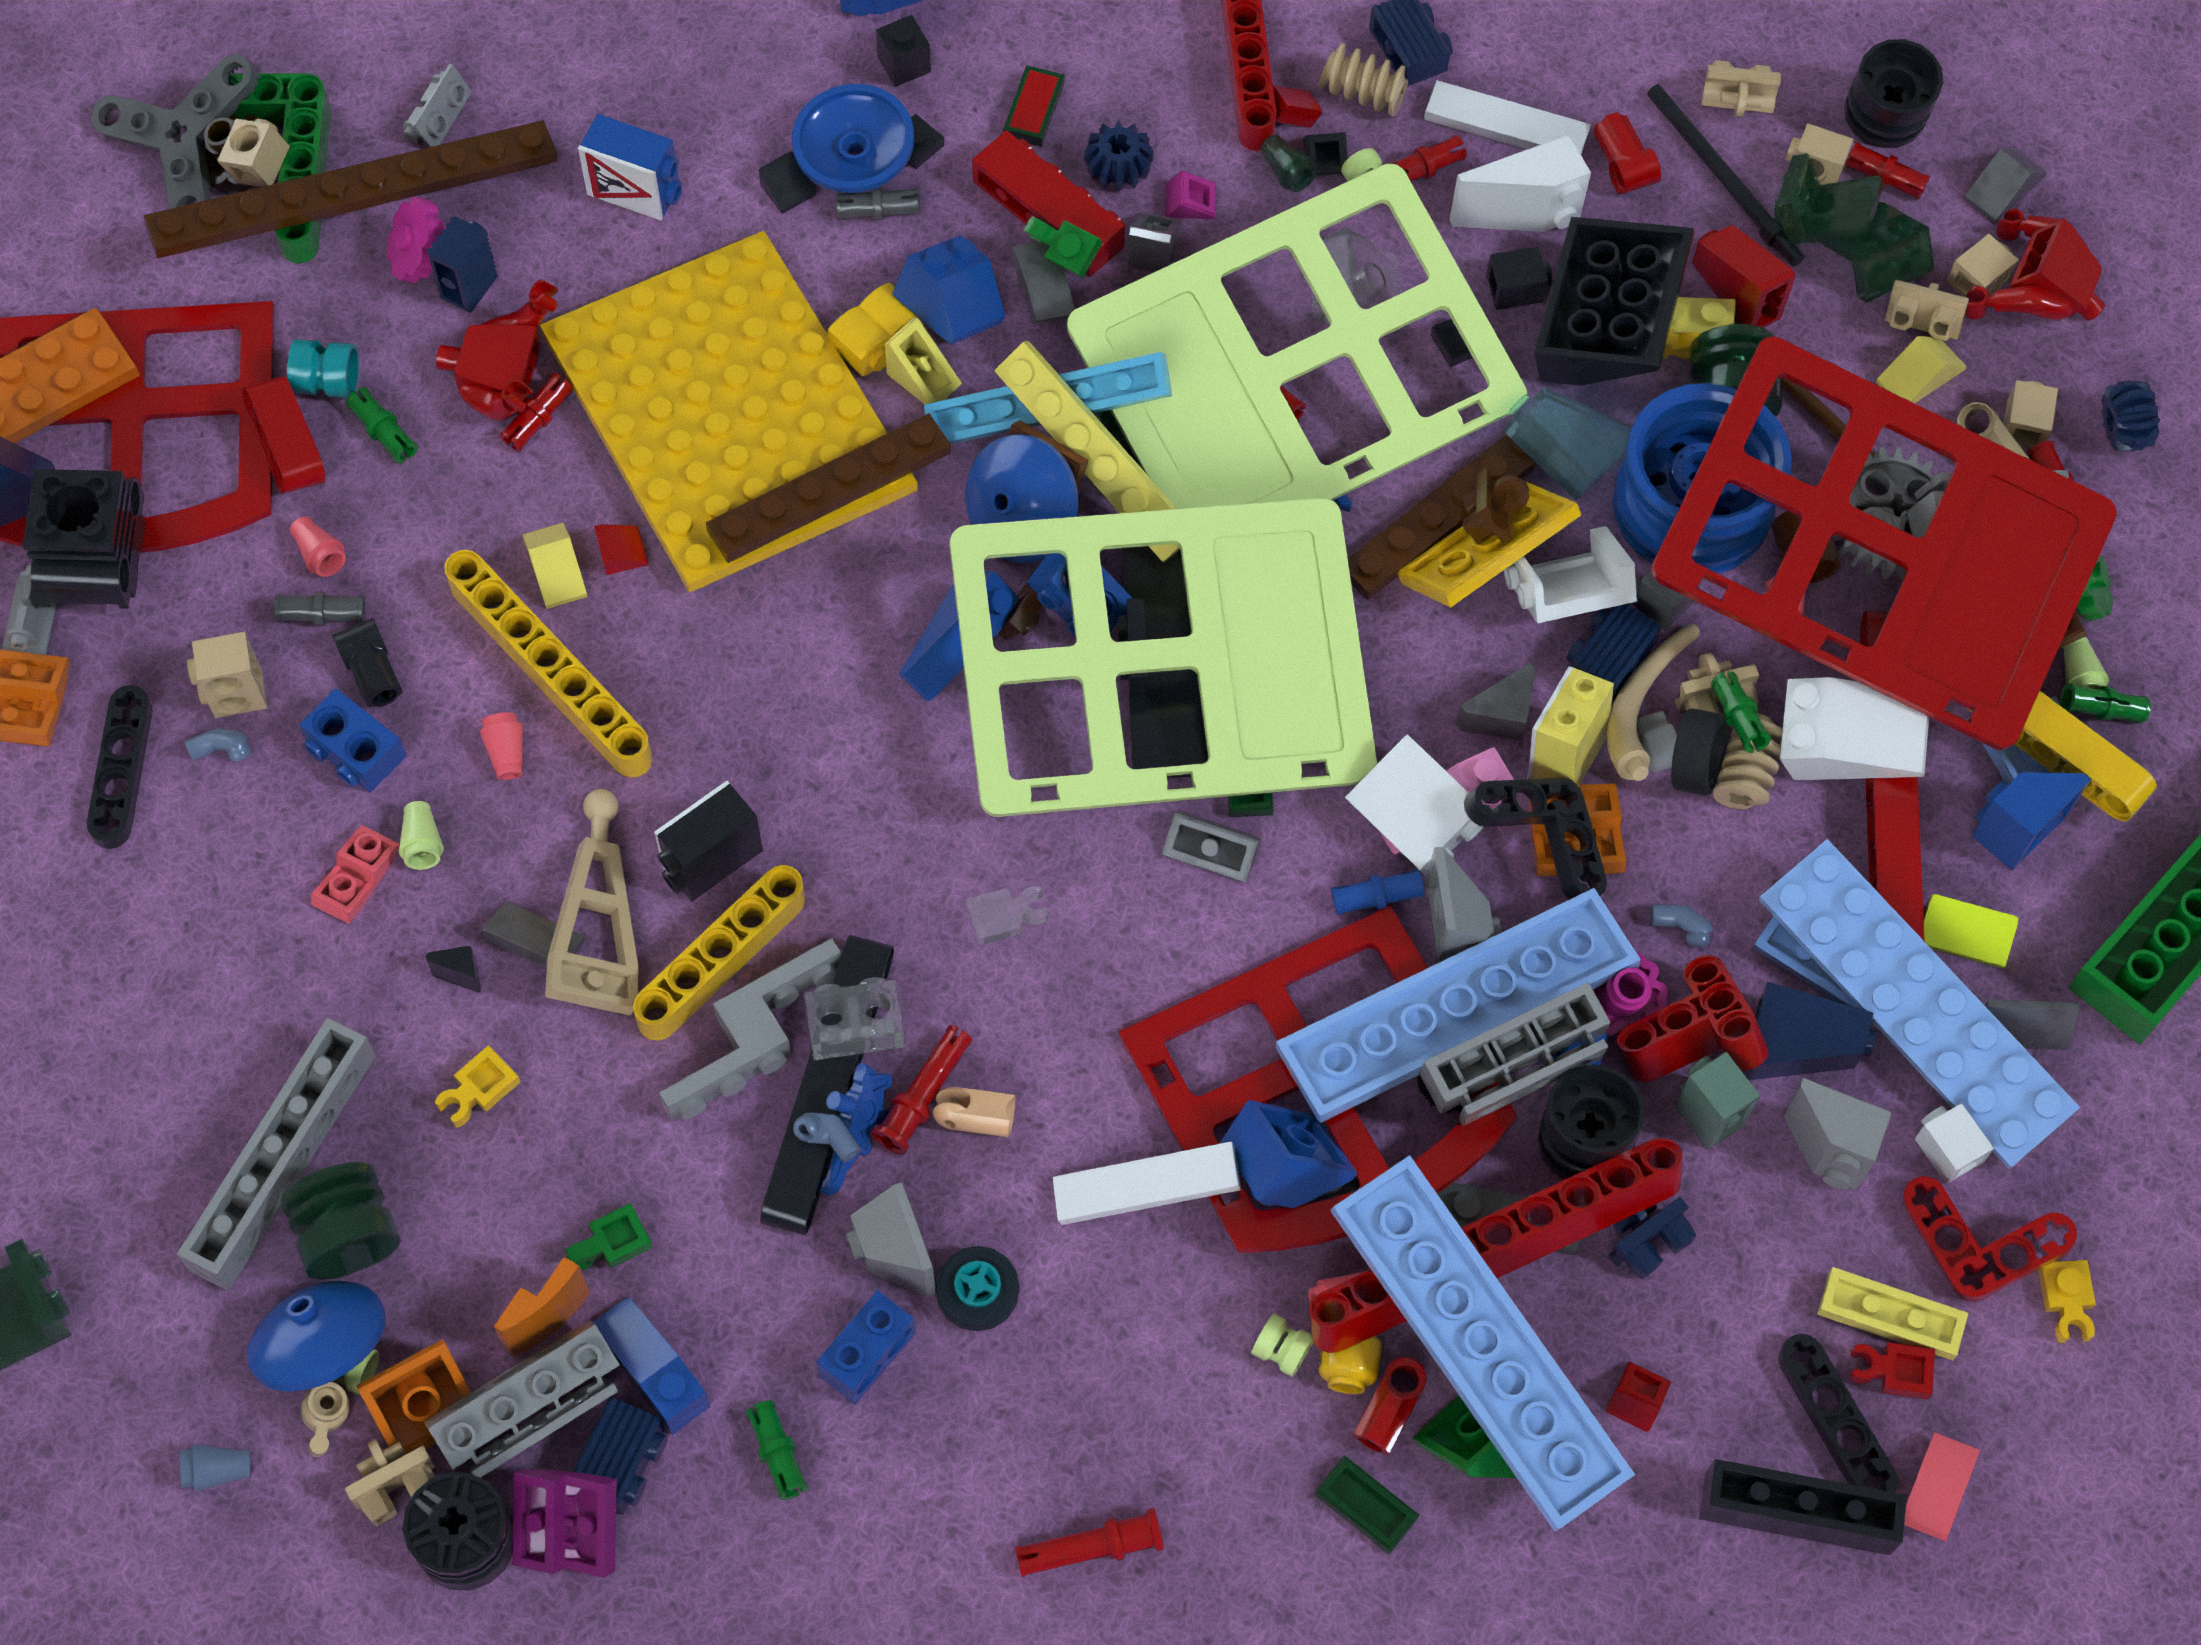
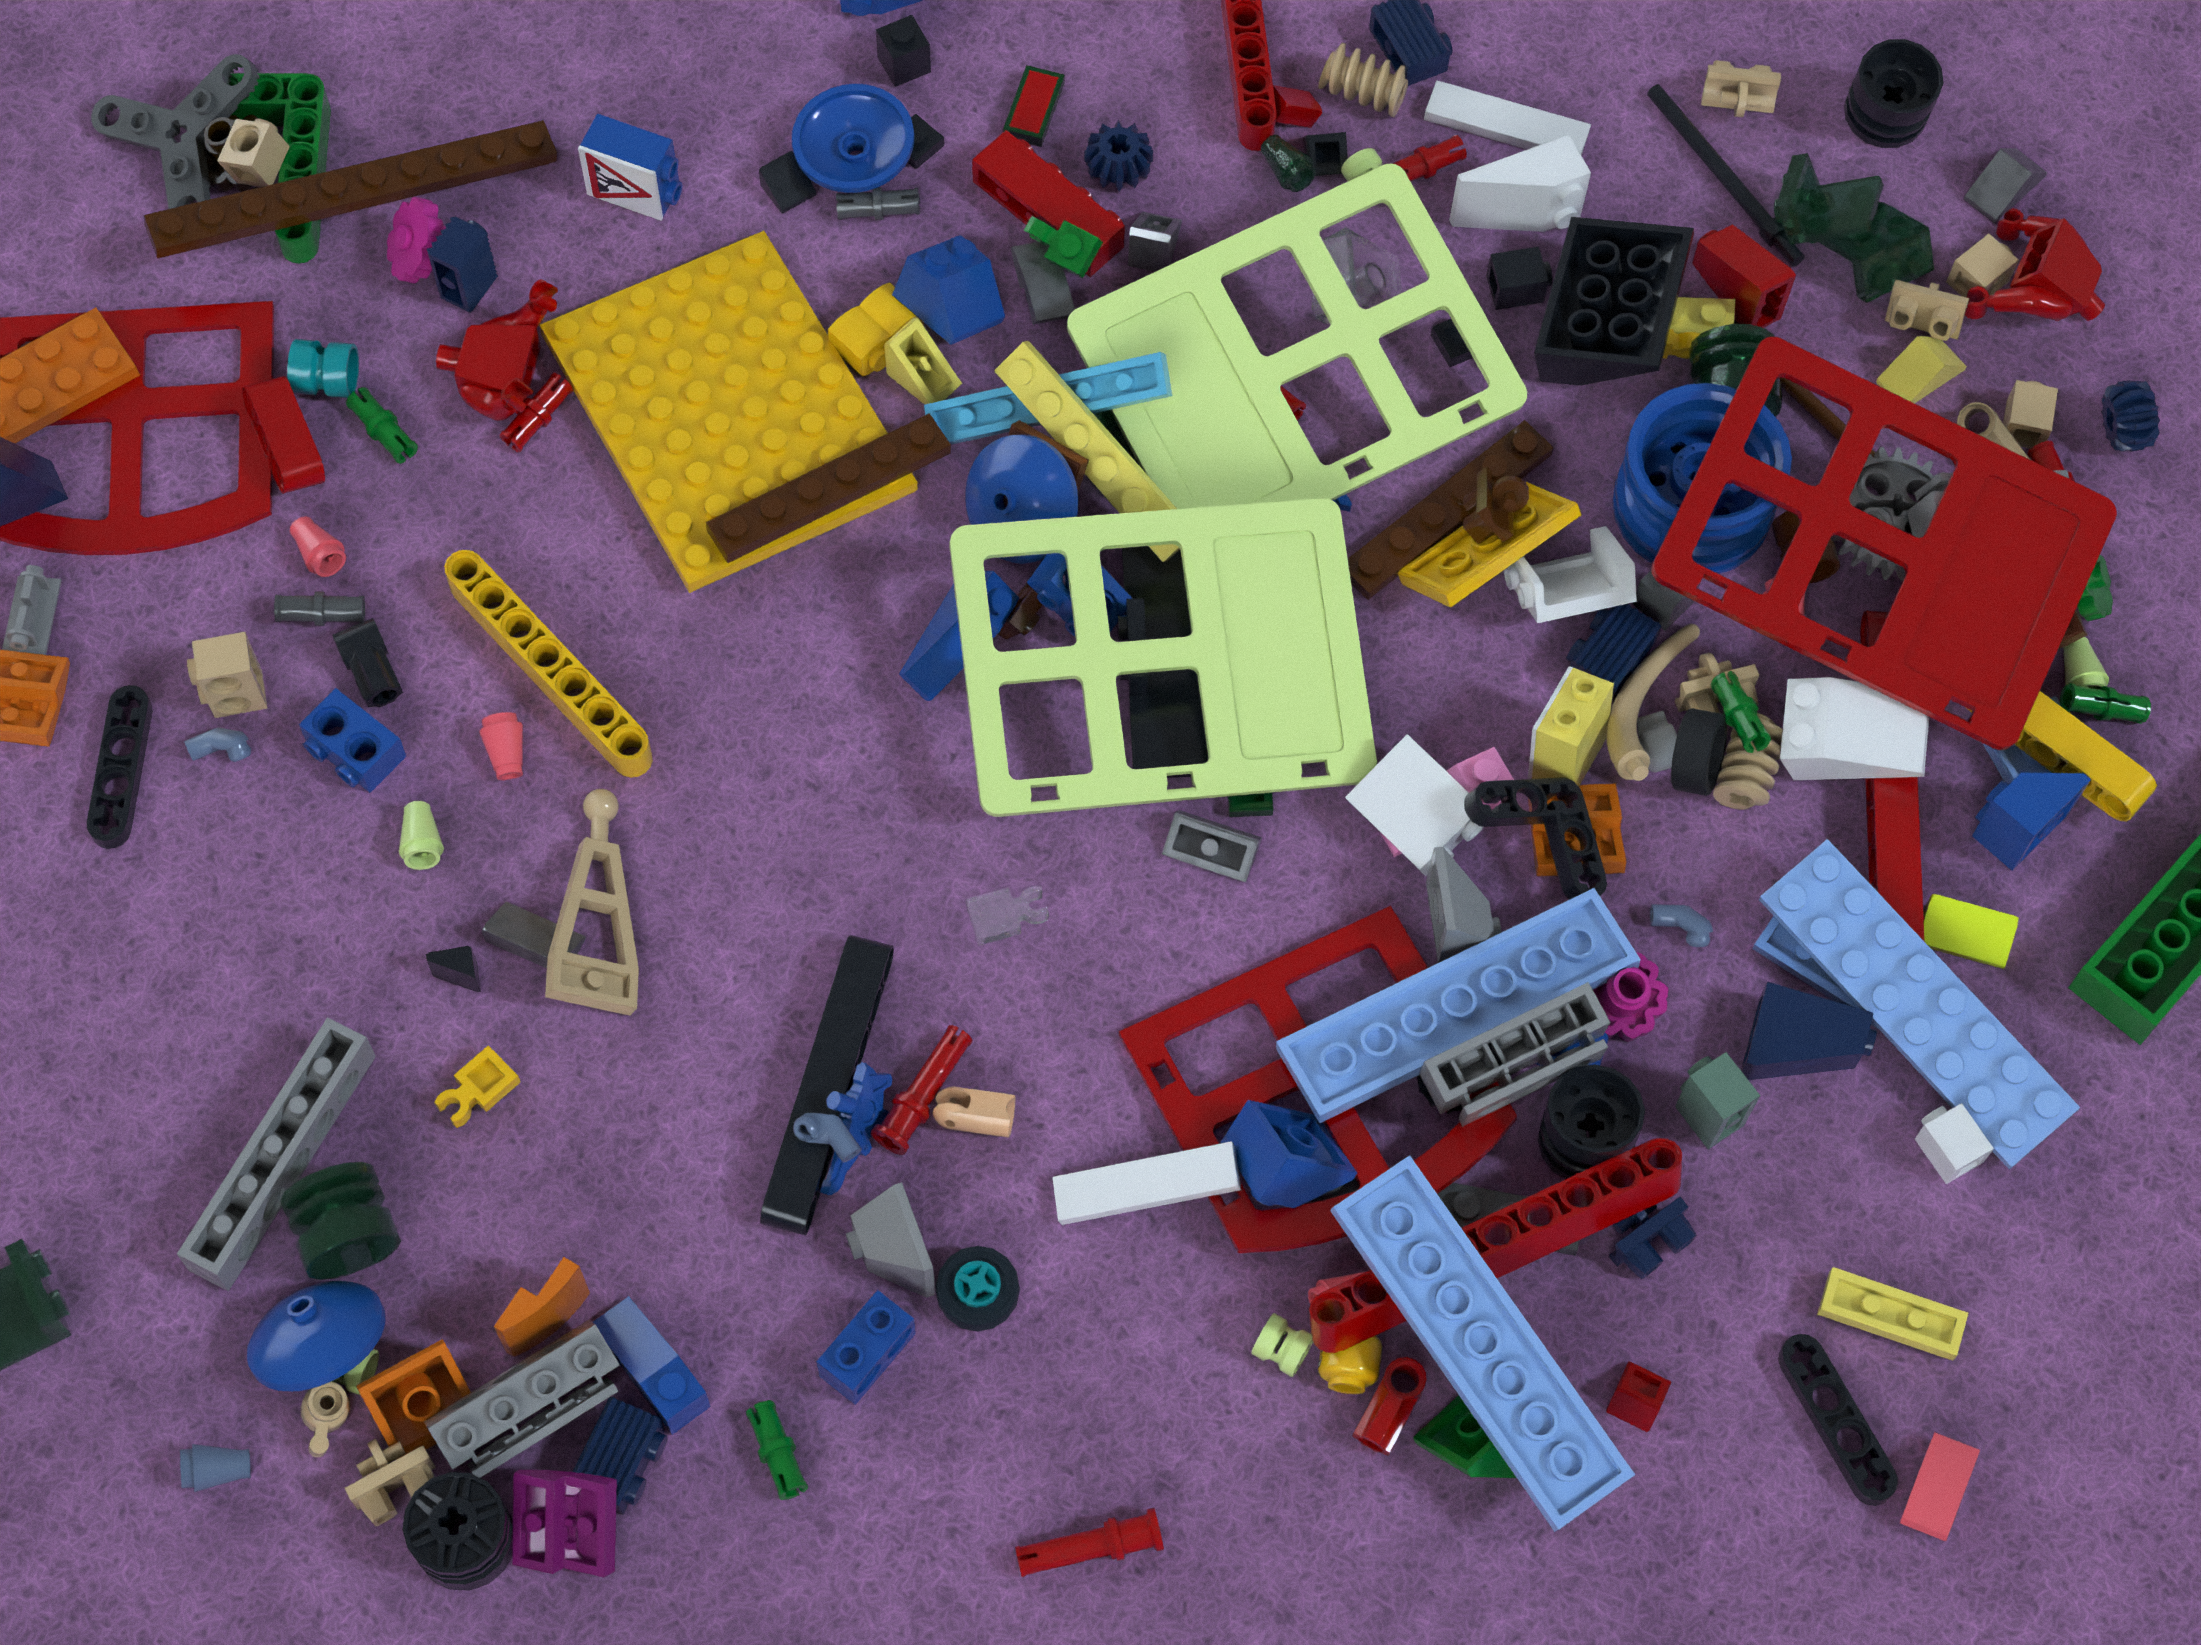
(84, 536): black piece -> none
(356, 874): coral slope -> none
(441, 107): light grey hinge -> none
(555, 565): light yellow slope -> none
(614, 1237): green plate -> none
(620, 547): red slope -> none
(708, 842): black piece -> none
(715, 972): yellow beam -> none
(752, 1031): light grey bracket -> none
(856, 1030): clear brick -> none
(1190, 197): dark pink slope -> none
(1366, 1504): dark green tile -> none
(1377, 892): blue pin -> none
(1500, 708): flat silver slope -> none
(1567, 439): clear light blue slope -> none
(1629, 163): red piece -> none
(1695, 1026): red beam -> none
(1803, 1507): black brick -> none
(1826, 151): tan brick -> none
(1836, 1133): light grey slope -> none
(1889, 169): red pin -> none
(1902, 1368): red plate -> none
(1970, 1254): red beam -> none
(2037, 1022): flat silver slope -> none
(2069, 1290): yellow plate -> none

